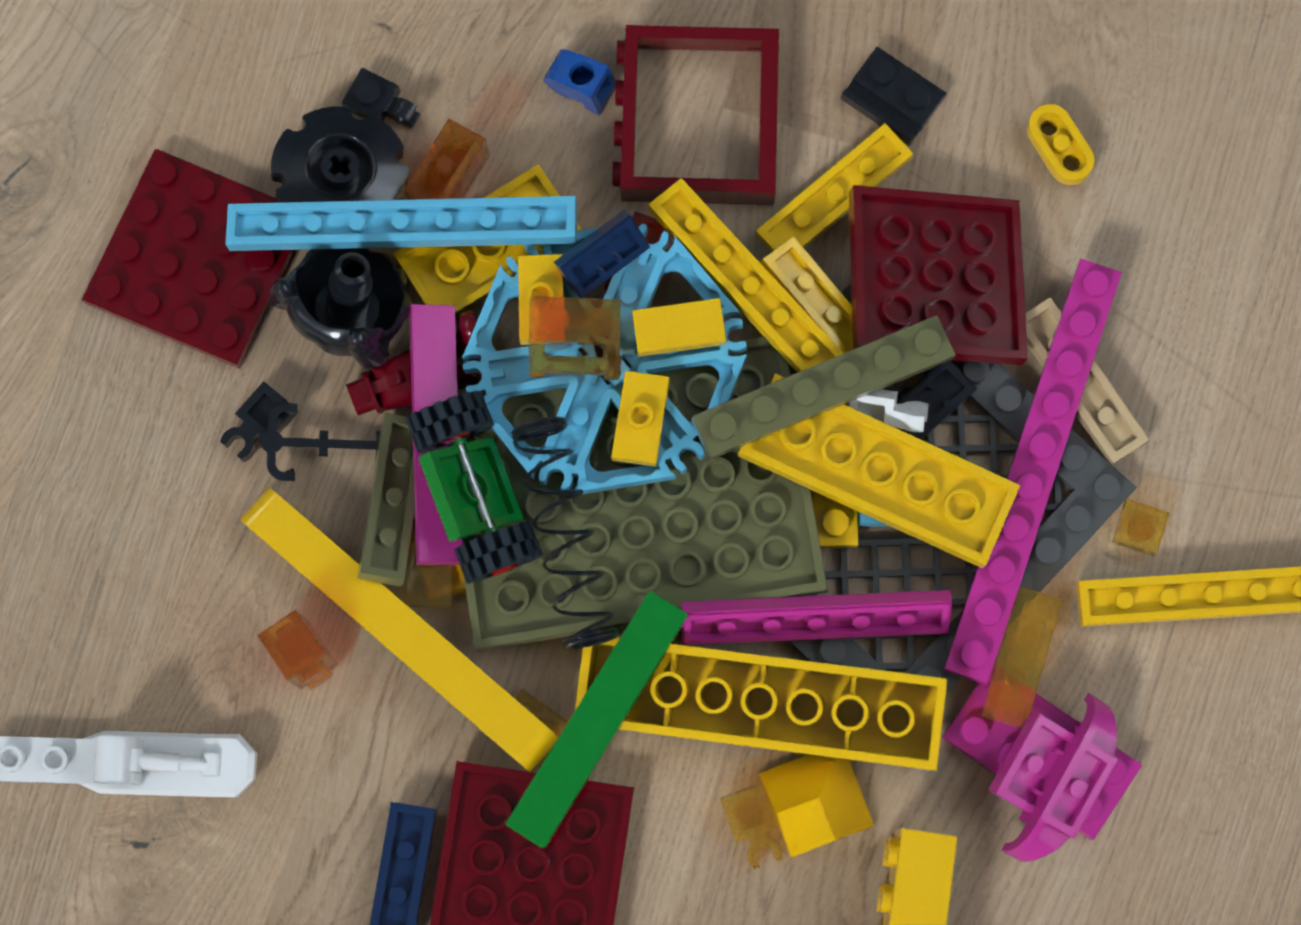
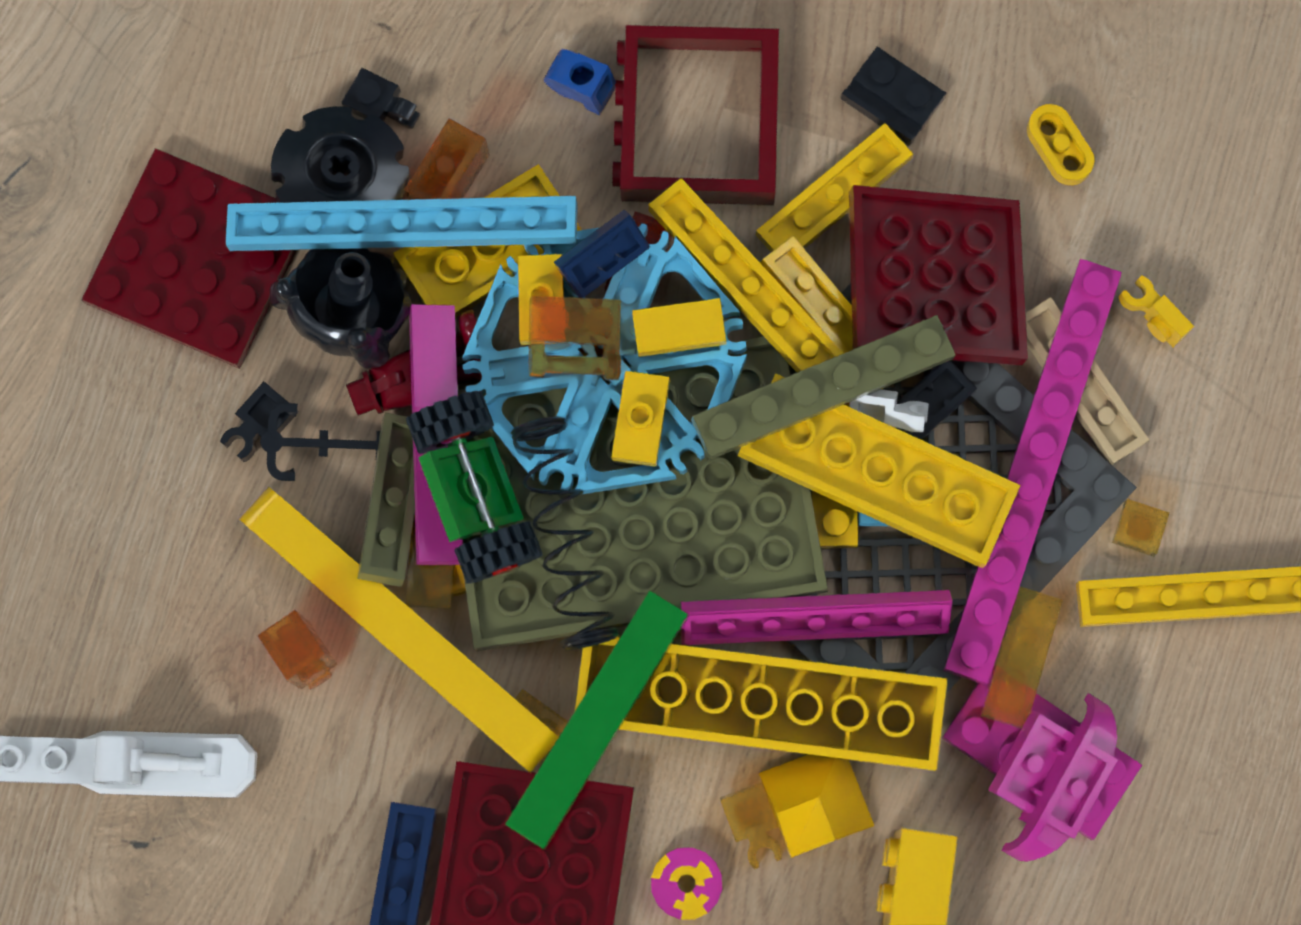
(707, 883): none -> dark pink piece
(1163, 316): none -> yellow plate

